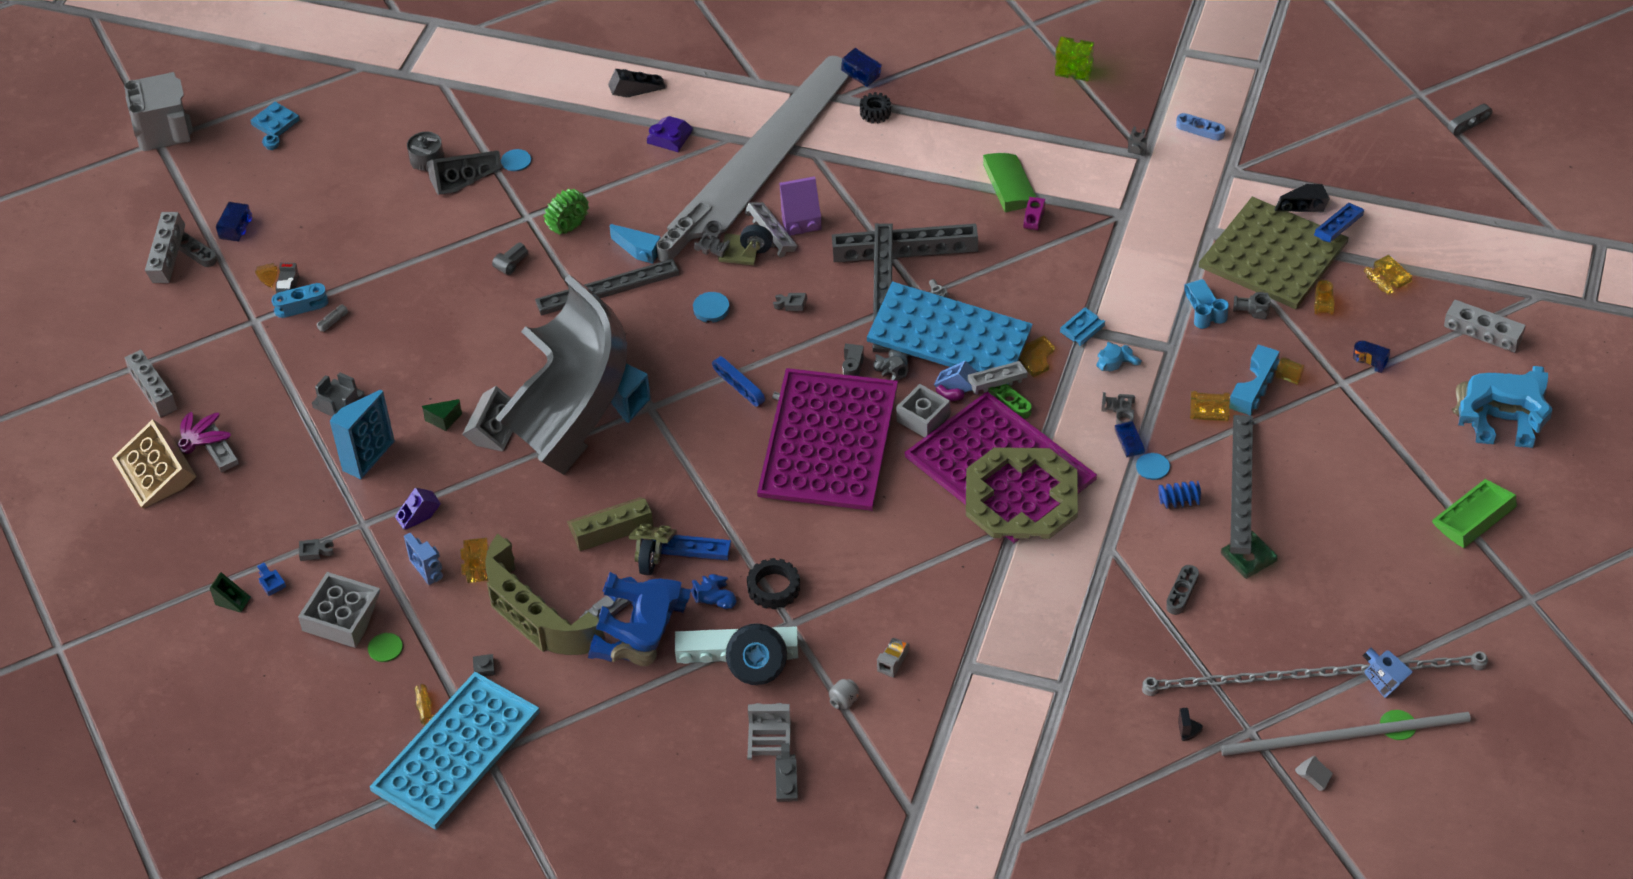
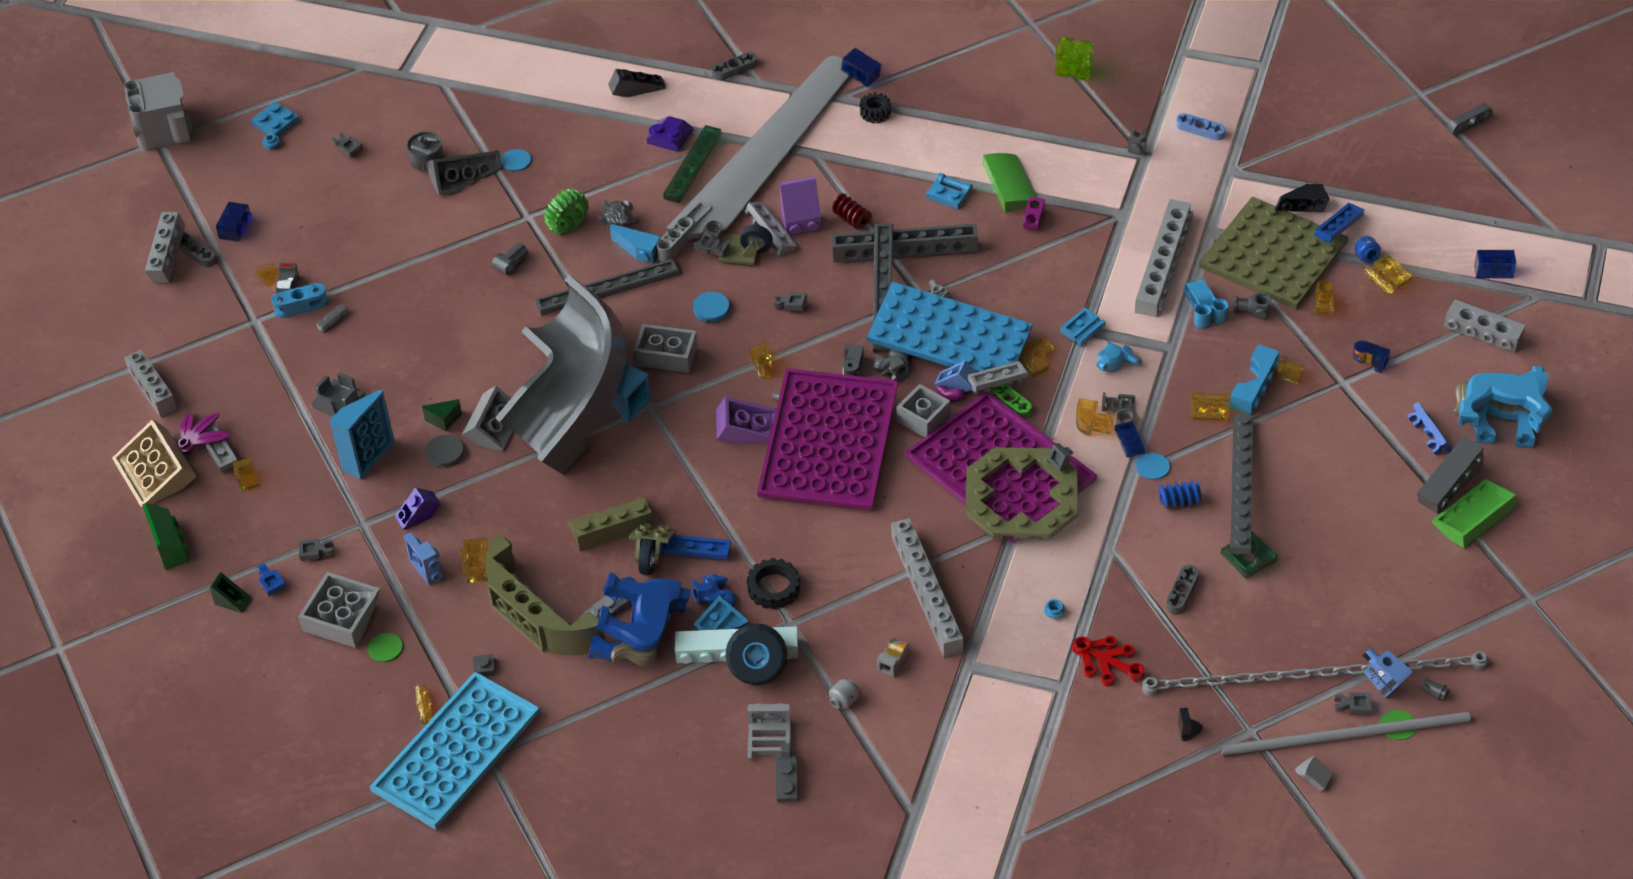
(166, 536): none -> green slope
(245, 474): none -> clear yellow panel
(347, 146): none -> dark grey plate
(444, 451): none -> dark grey tile
(617, 213): none -> dark grey hair
(665, 348): none -> light grey brick
(692, 164): none -> clear green plate
(720, 616): none -> dark azure wing
(724, 70): none -> dark grey beam
(738, 381): blue beam -> none
(743, 422): none -> medium lavender slope
(761, 360): none -> clear yellow piece
(851, 211): none -> dark red piece
(927, 588): none -> light grey brick
(947, 195): none -> dark azure plate
(1054, 608): none -> dark azure plate
(1059, 456): none -> dark grey tile
(1089, 420): none -> clear yellow brick
(1106, 657): none -> red plant
(1163, 258): none -> light grey brick
(1357, 703): none -> dark grey plate
(1367, 249): none -> blue head
(1430, 428): none -> plate
(1435, 689): none -> dark grey pin
(1451, 475): none -> dark grey wedge
(1495, 263): none -> clear blue brick

